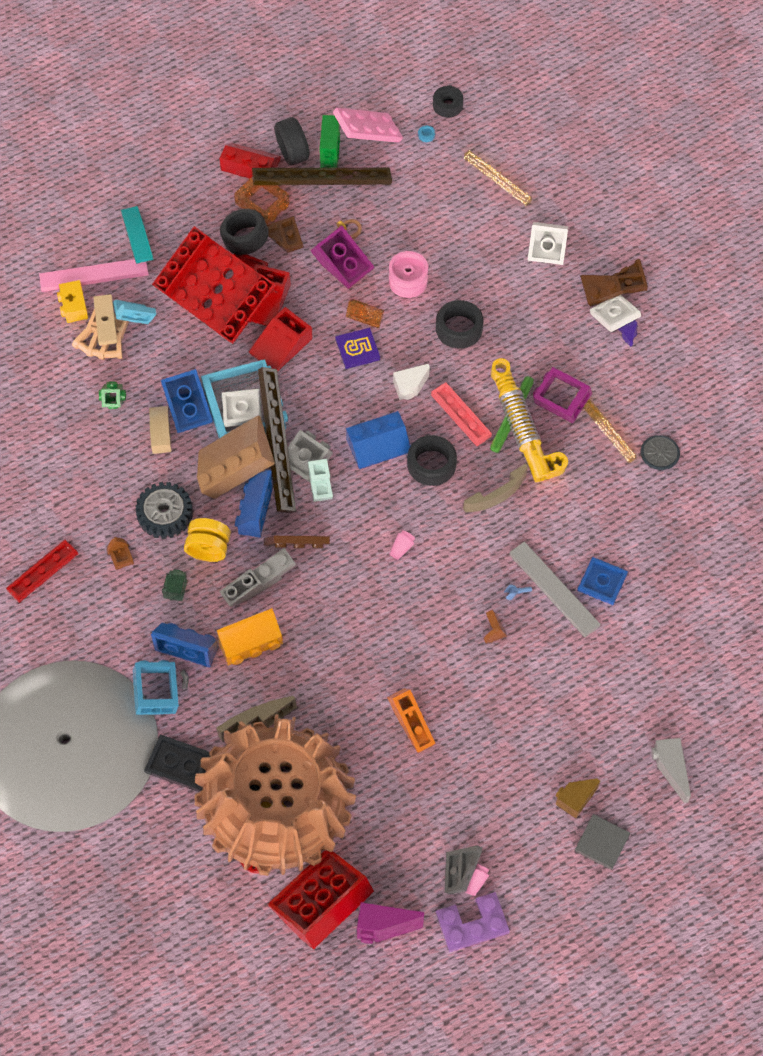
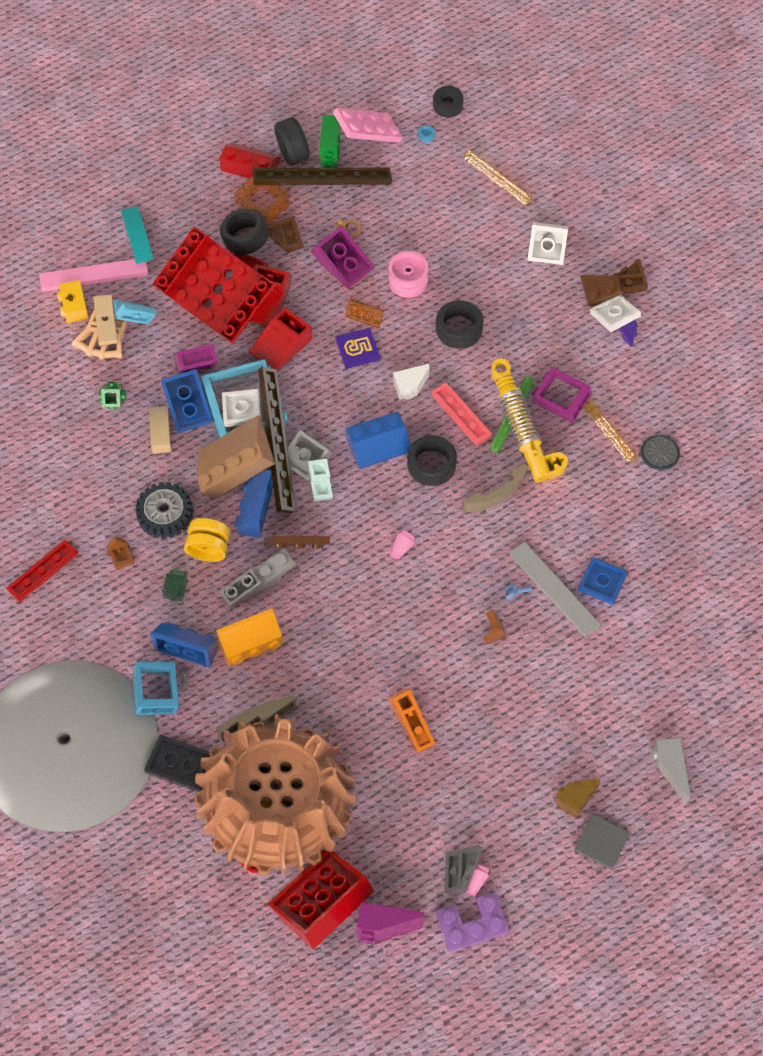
(200, 360): none -> magenta window

